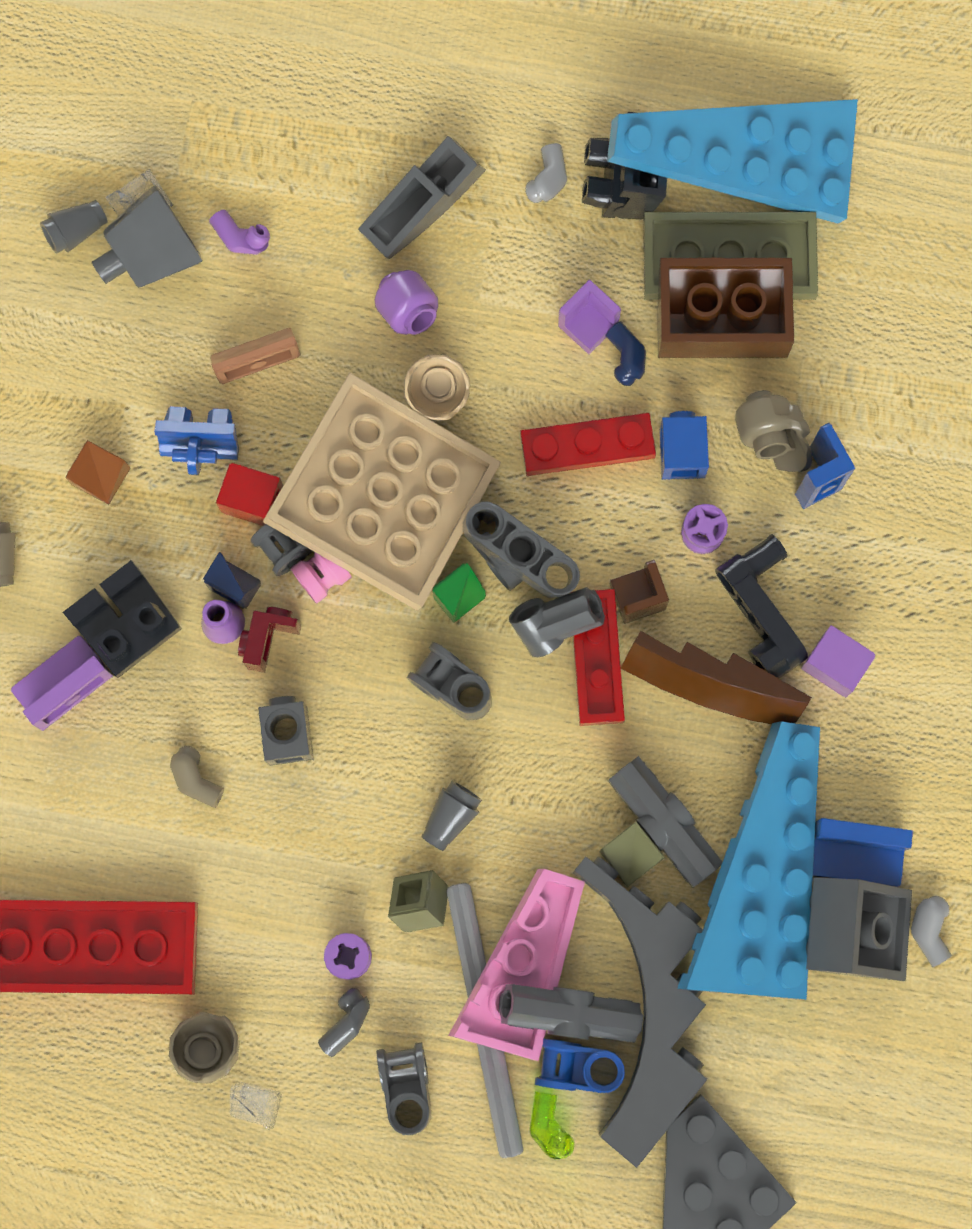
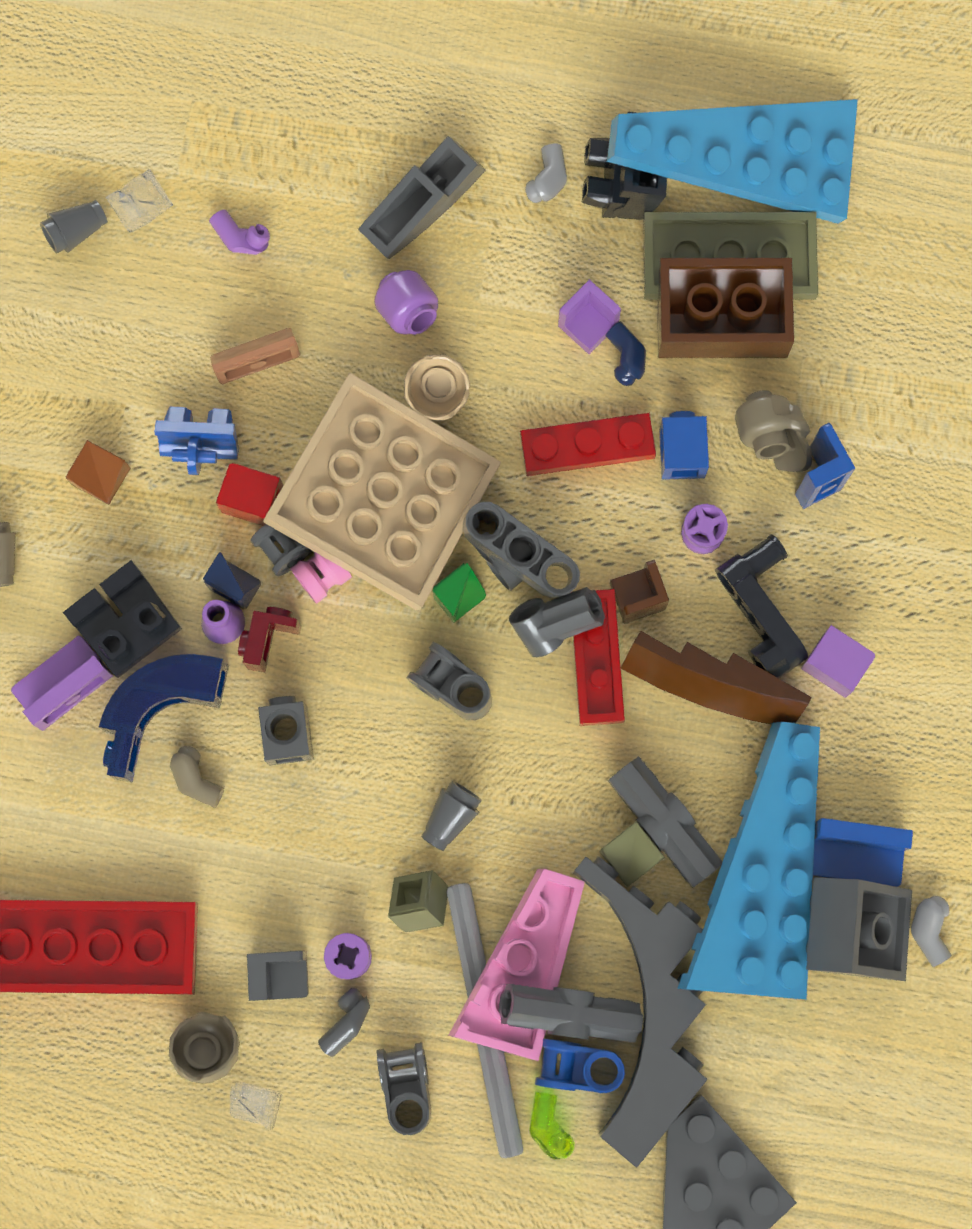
(146, 243): dark grey torso -> none
(146, 693): none -> clear blue arch
(277, 975): none -> dark grey panel

